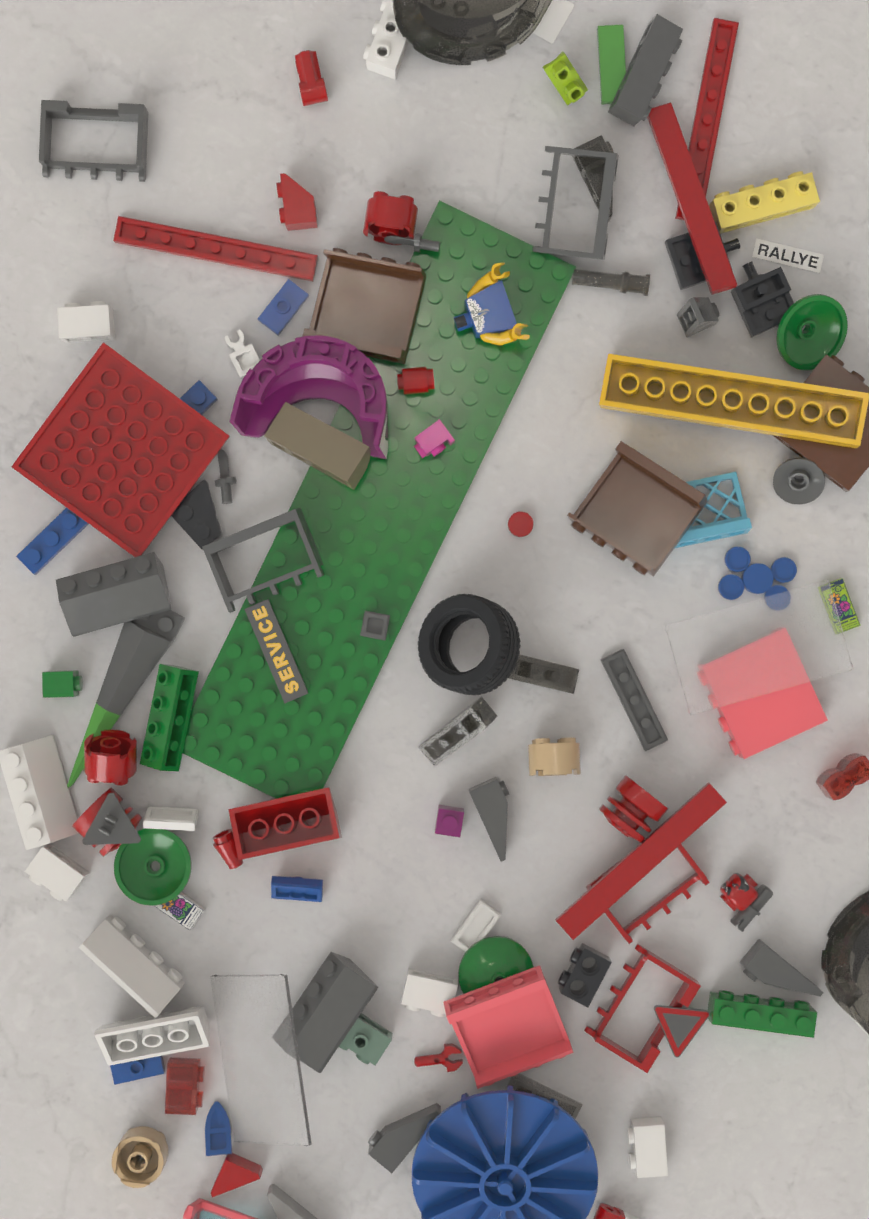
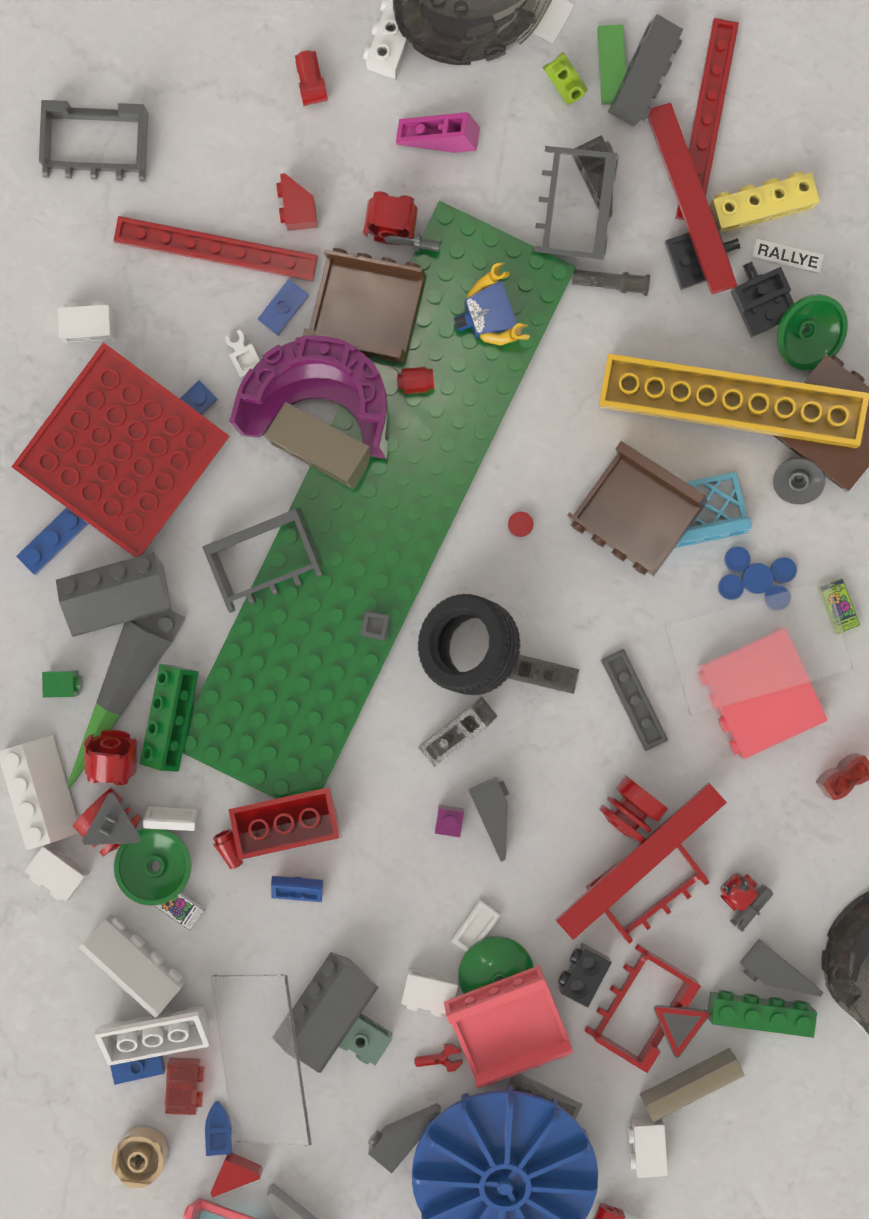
(198, 515): black wing -> none
(225, 481): dark grey piece -> none
(276, 651): dark grey tile -> none
(433, 440): dark pink brick -> none
(440, 132): none -> dark pink slope
(554, 758): tan brick -> none
(692, 1084): none -> dark tan brick
(698, 315): dark grey slope -> none

